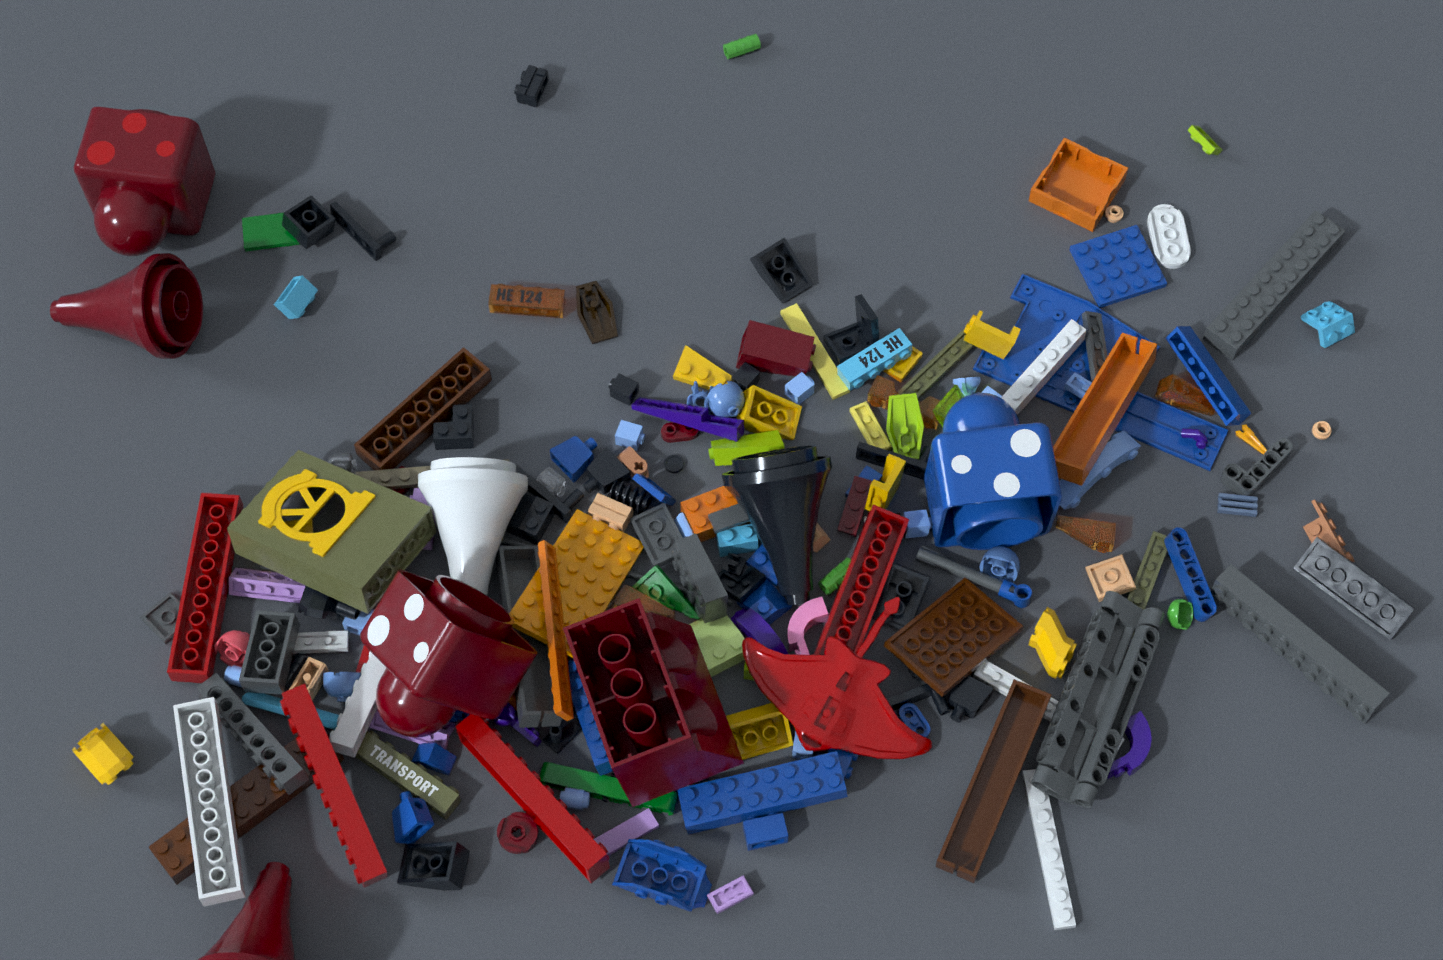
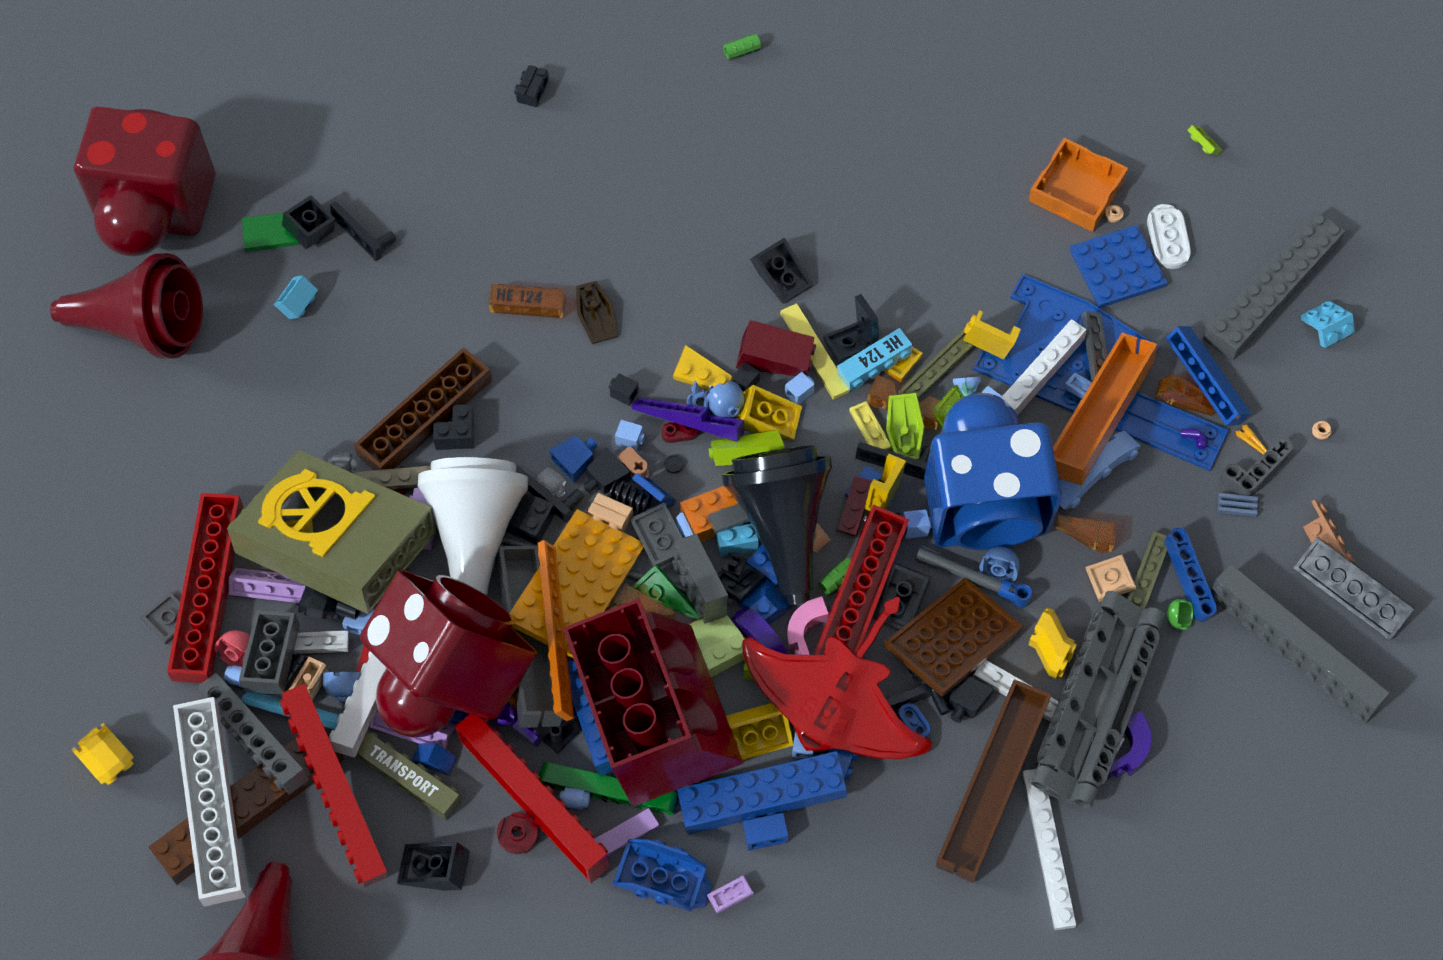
(410, 819): blue torso -> none

